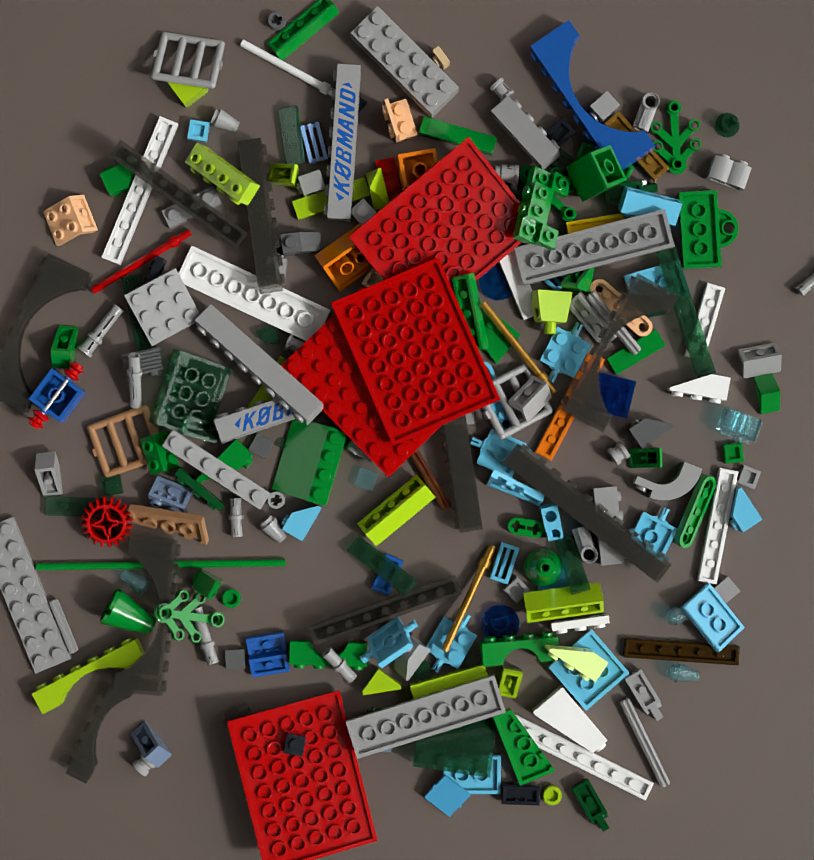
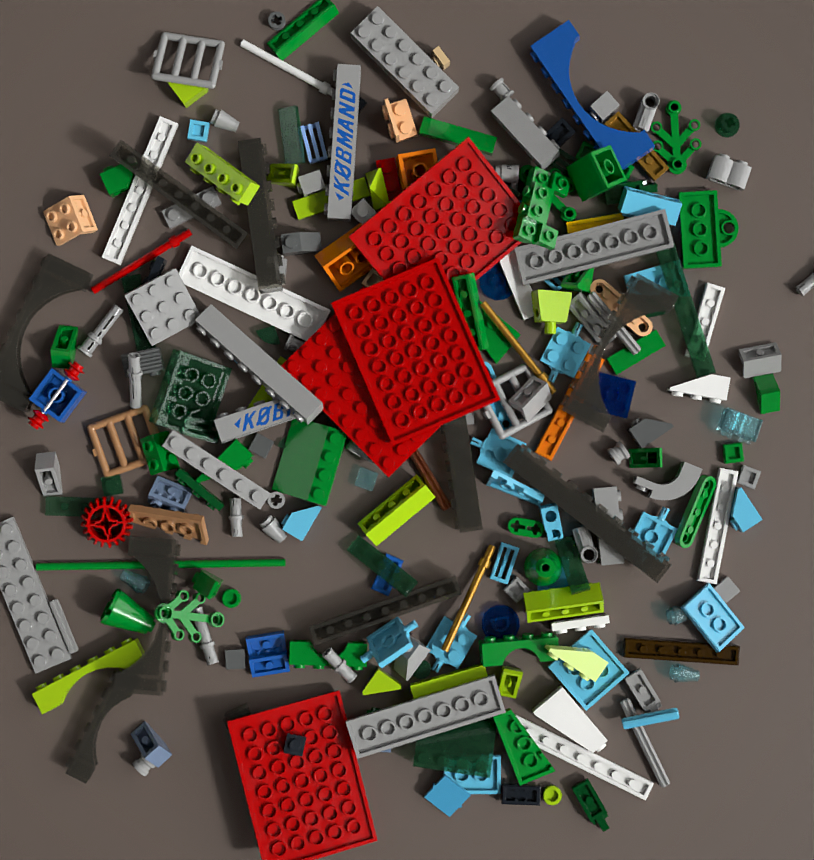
(650, 718): none -> medium azure axle

